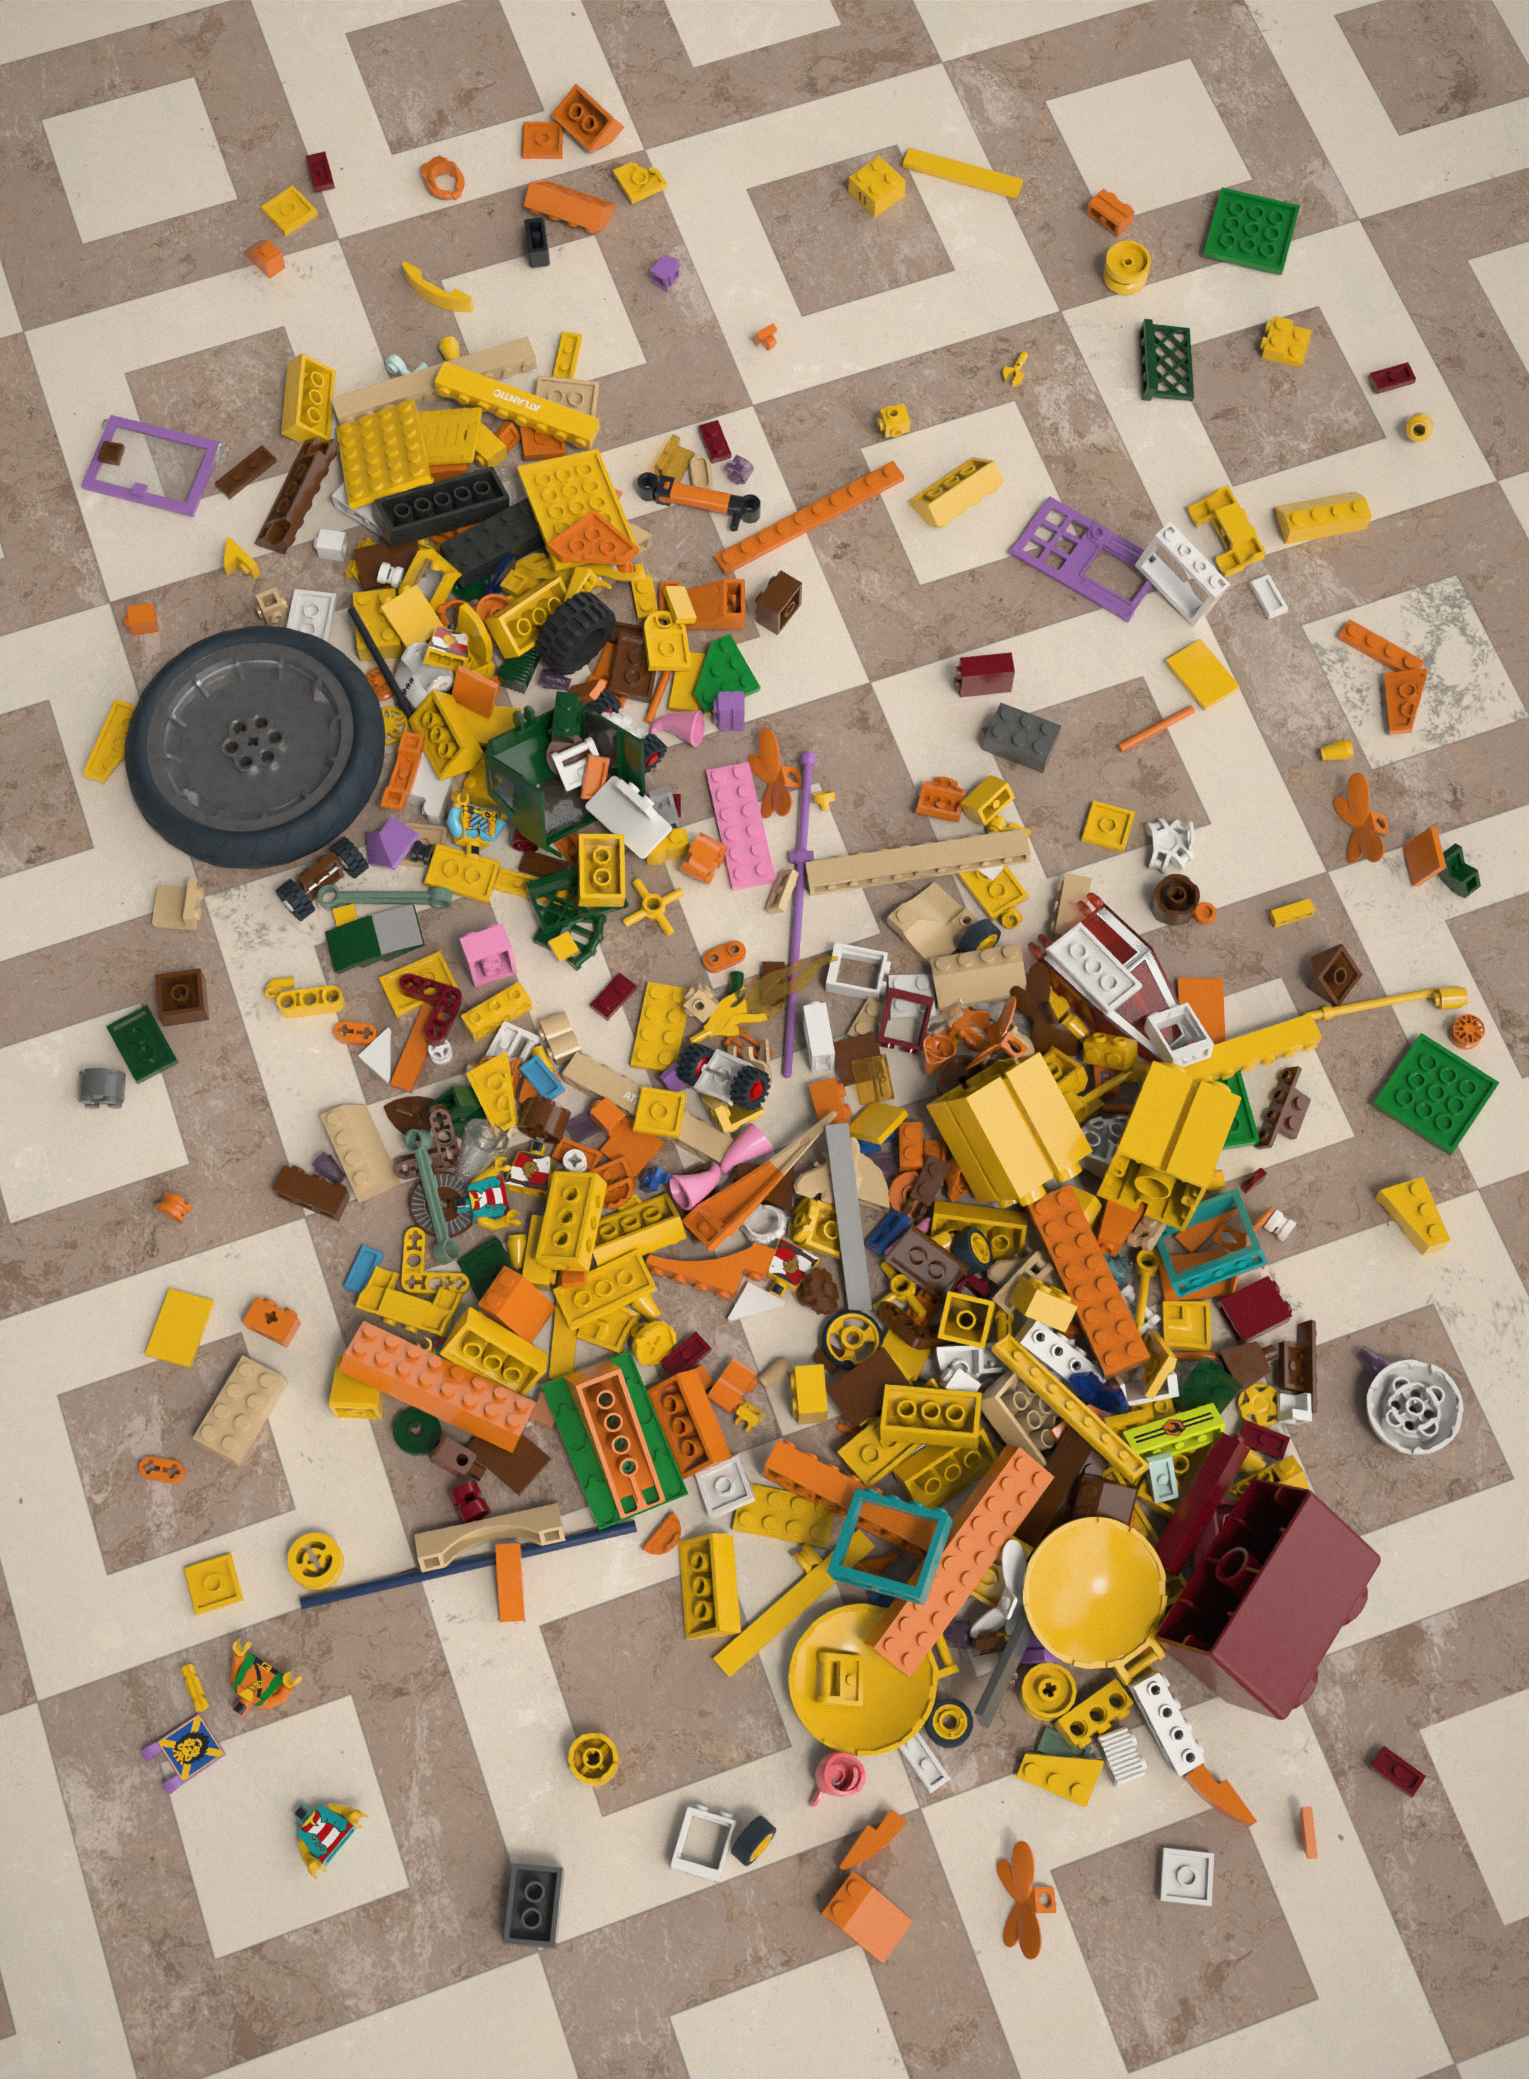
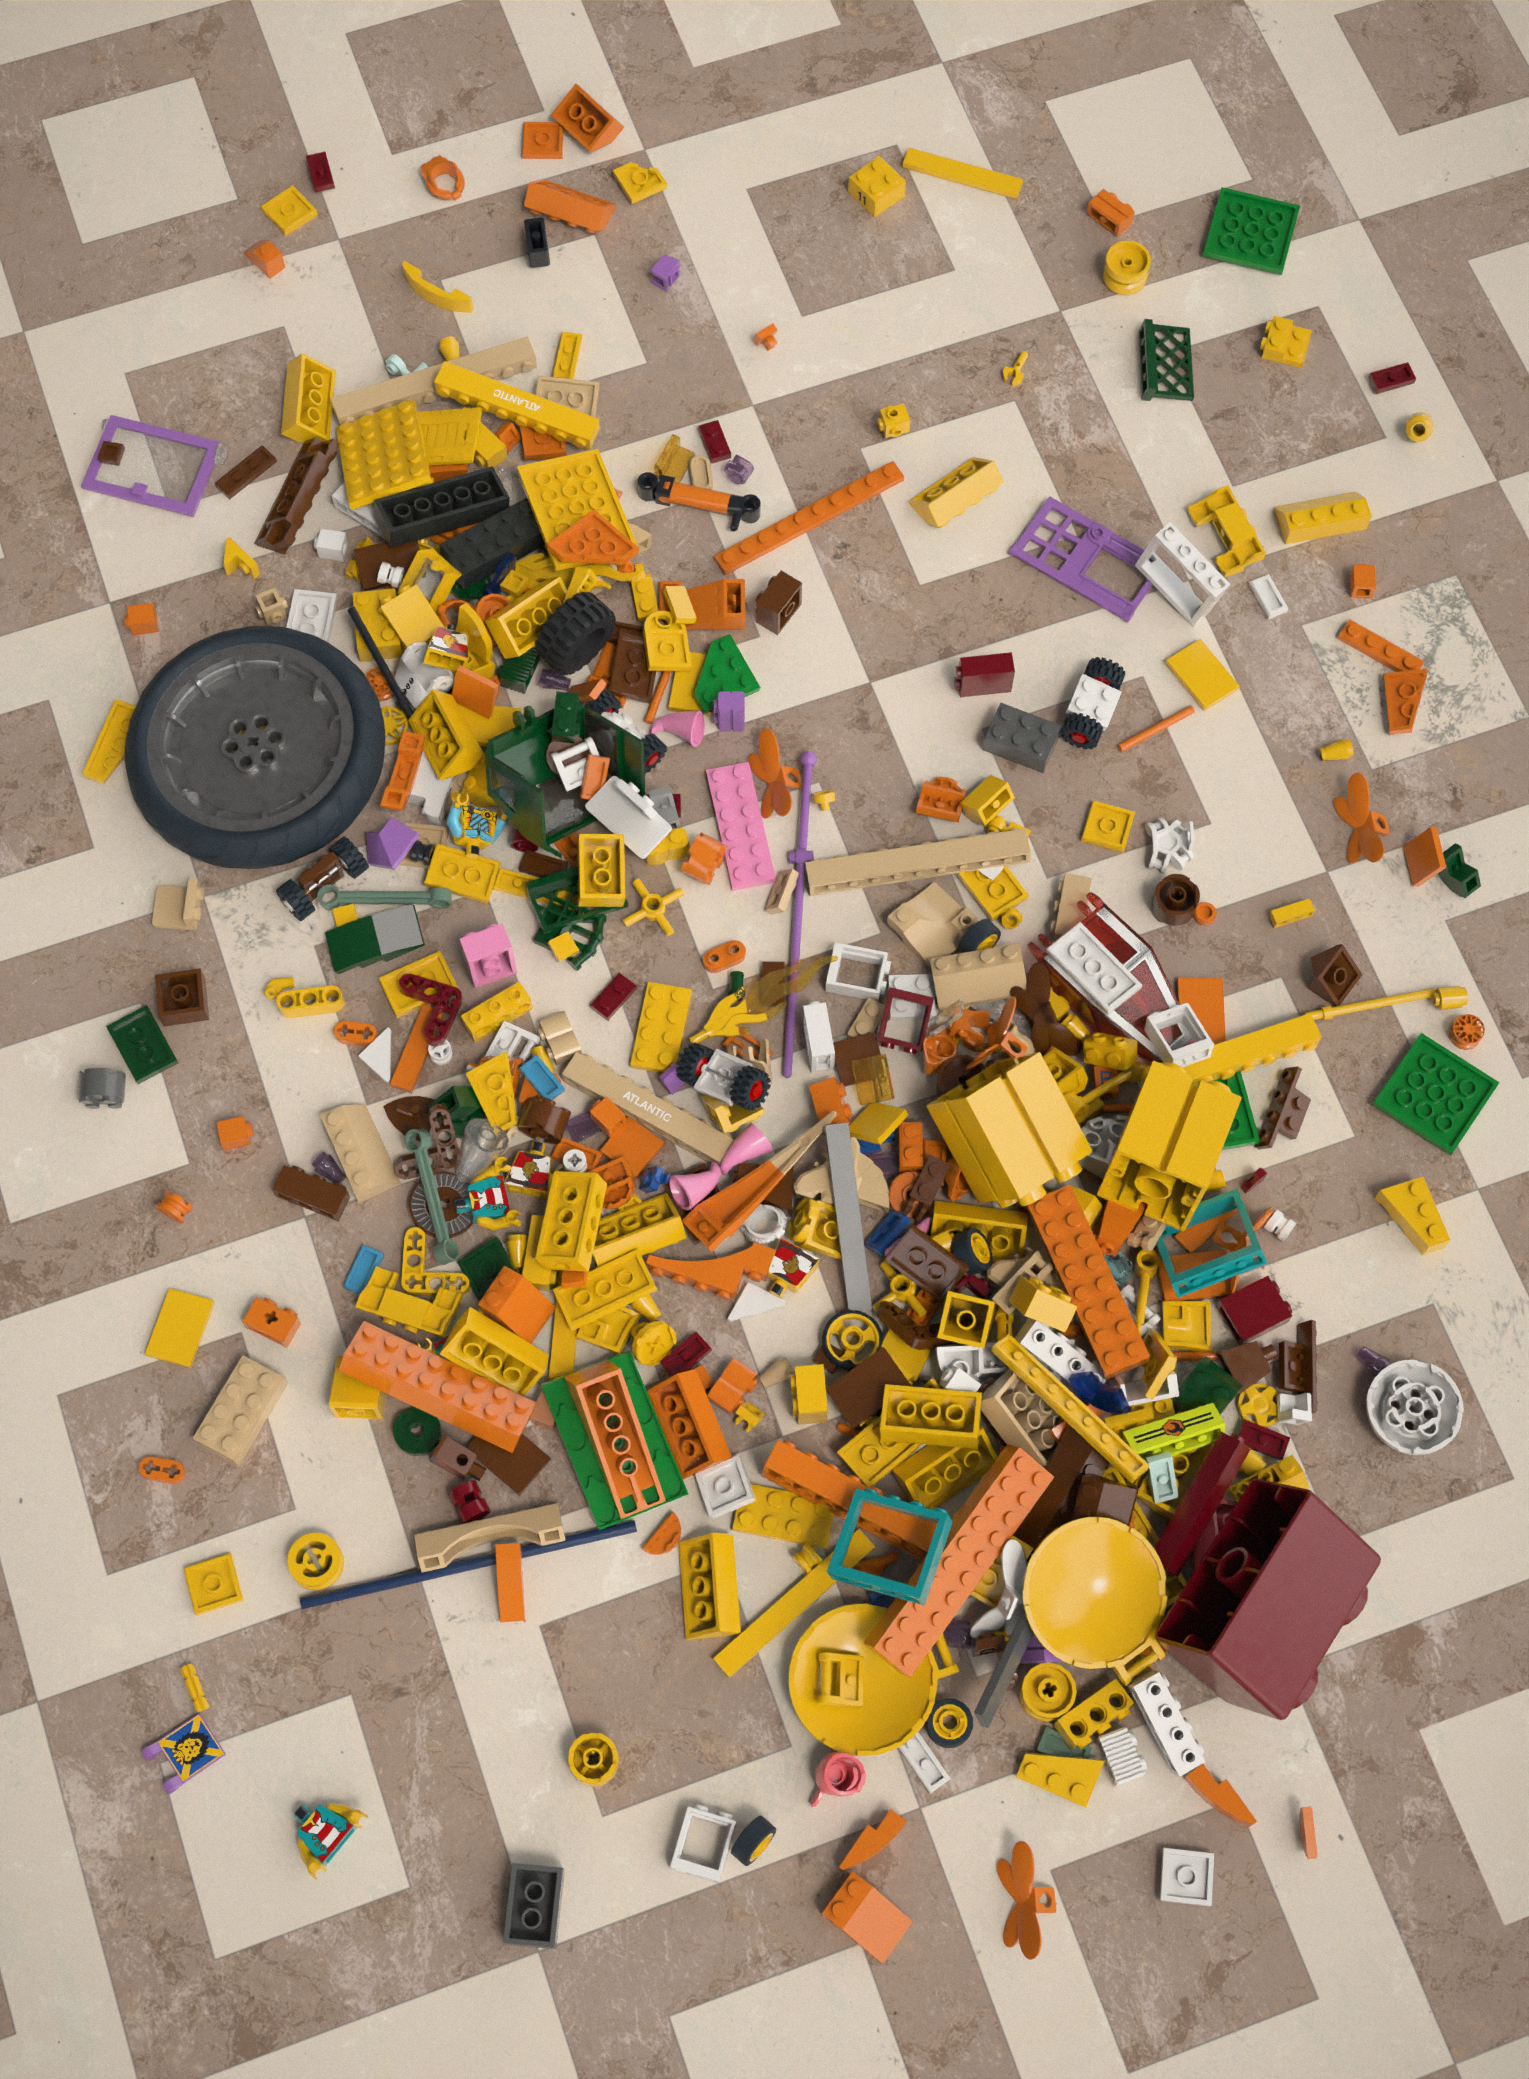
(234, 1133): none -> orange brick
(257, 1681): torso -> none
(660, 1112): yellow tile -> none
(699, 1002): tan brick -> none
(818, 1292): reddish brown plant -> none
(1093, 703): none -> plate
(1362, 581): none -> orange brick
(1397, 1771): dark red plate -> none

